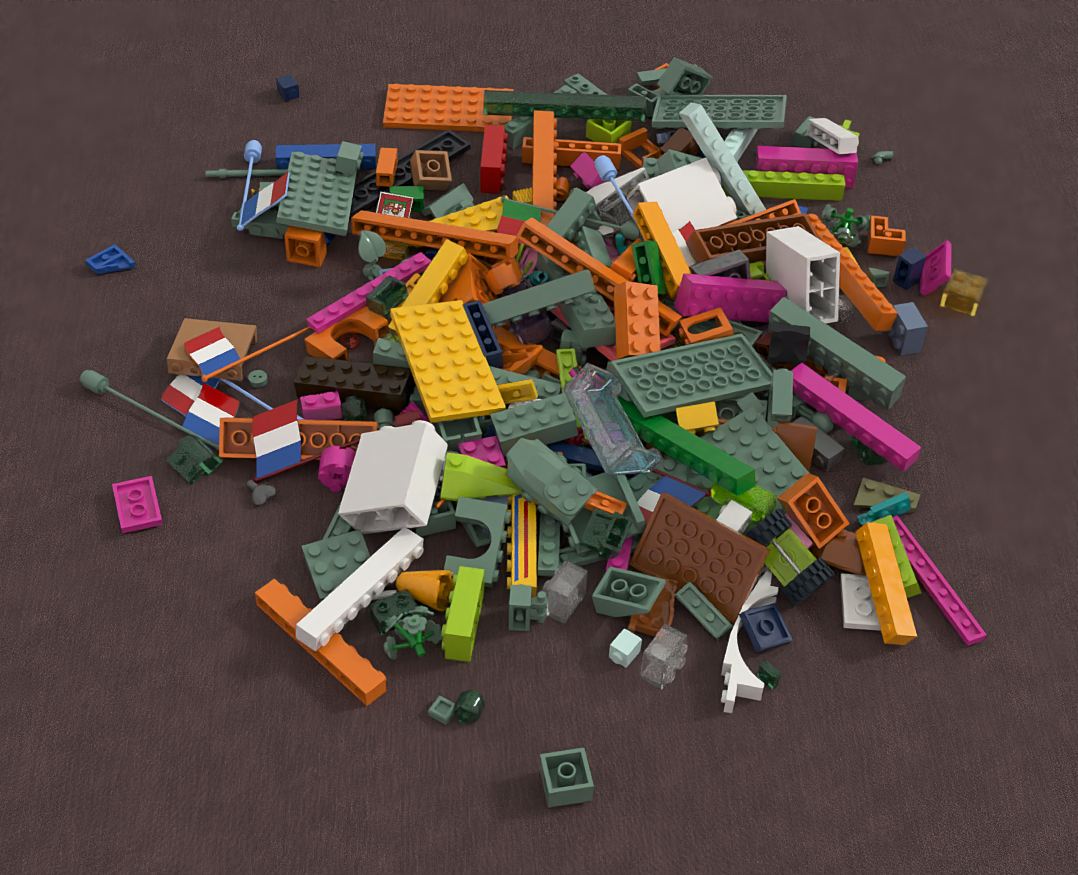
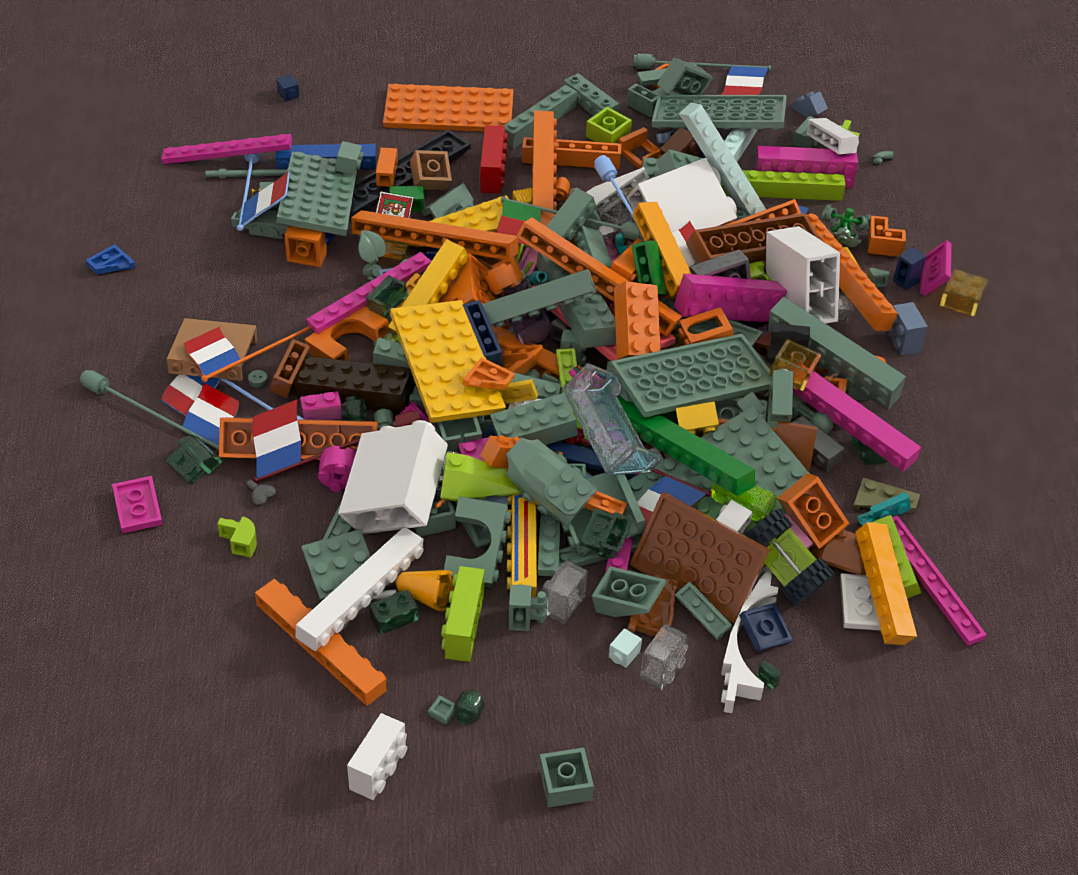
(227, 148): none -> dark pink plate
(241, 535): none -> lime brick
(288, 368): none -> dark orange piece
(350, 340): clear red tile -> none
(377, 756): none -> white piece
(411, 629): sand green plant -> none
(488, 375): none -> orange wing
(496, 449): none -> orange brick
(565, 105): clear green brick -> none
(586, 171): dark pink brick -> none
(739, 81): none -> flag
(796, 359): none -> clear yellow brick
(809, 105): none -> sand blue slope

